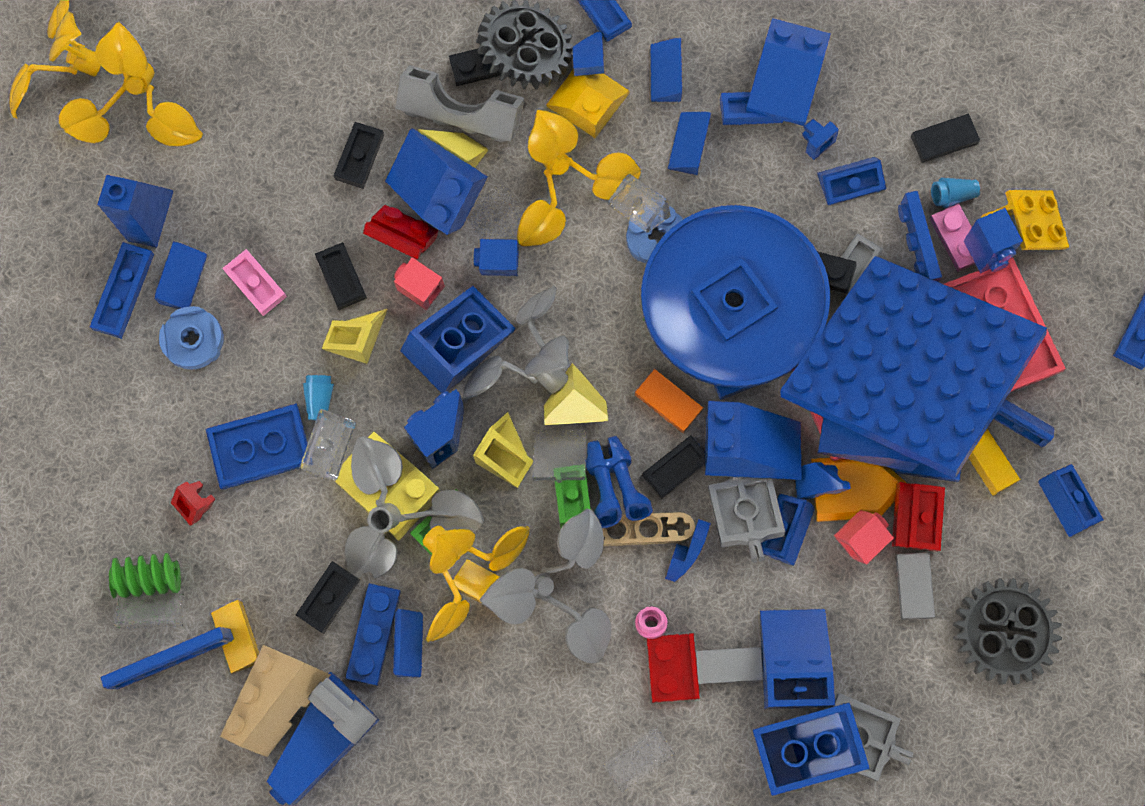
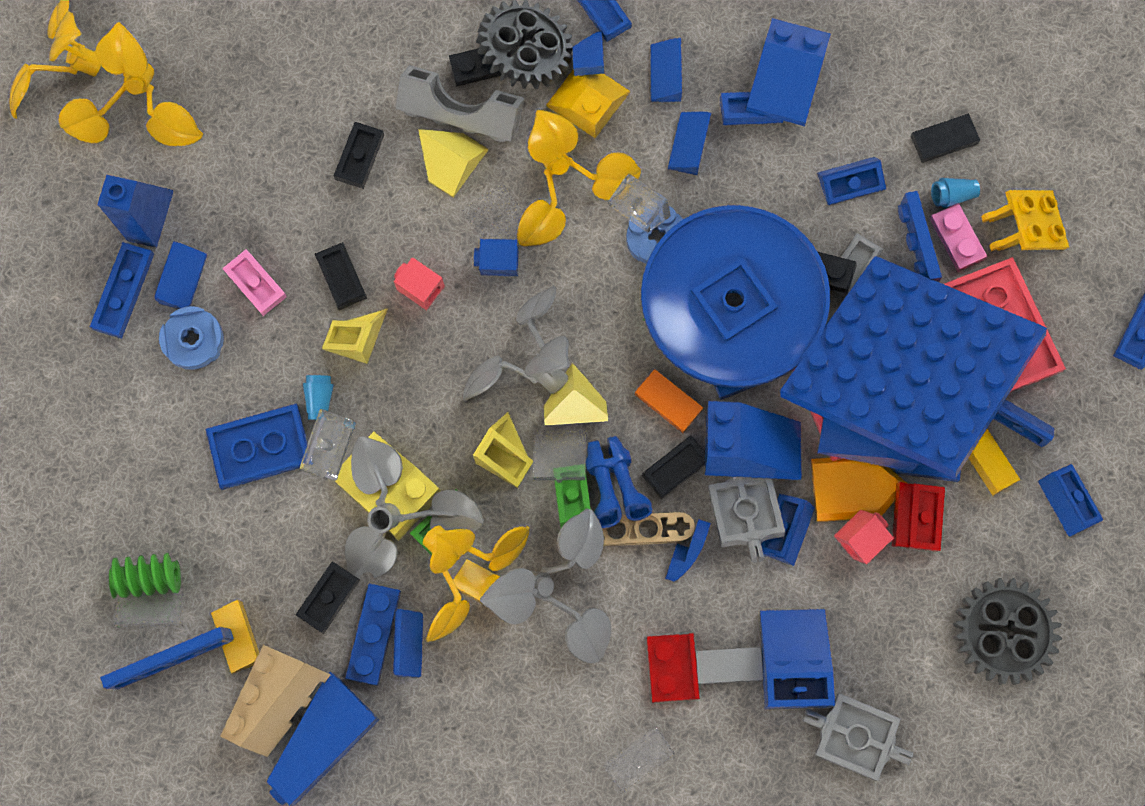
(189, 503): red tile -> none
(348, 715): light grey piece -> none
(400, 231): red plate -> none
(435, 182): blue slope -> none
(437, 429): blue slope -> none
(456, 339): blue slope -> none
(651, 614): bright pink plate -> none
(811, 749): blue slope -> none
(819, 137): blue tile -> none
(819, 480): blue slope -> none
(915, 586): light grey tile -> none
(993, 241): blue brick -> none

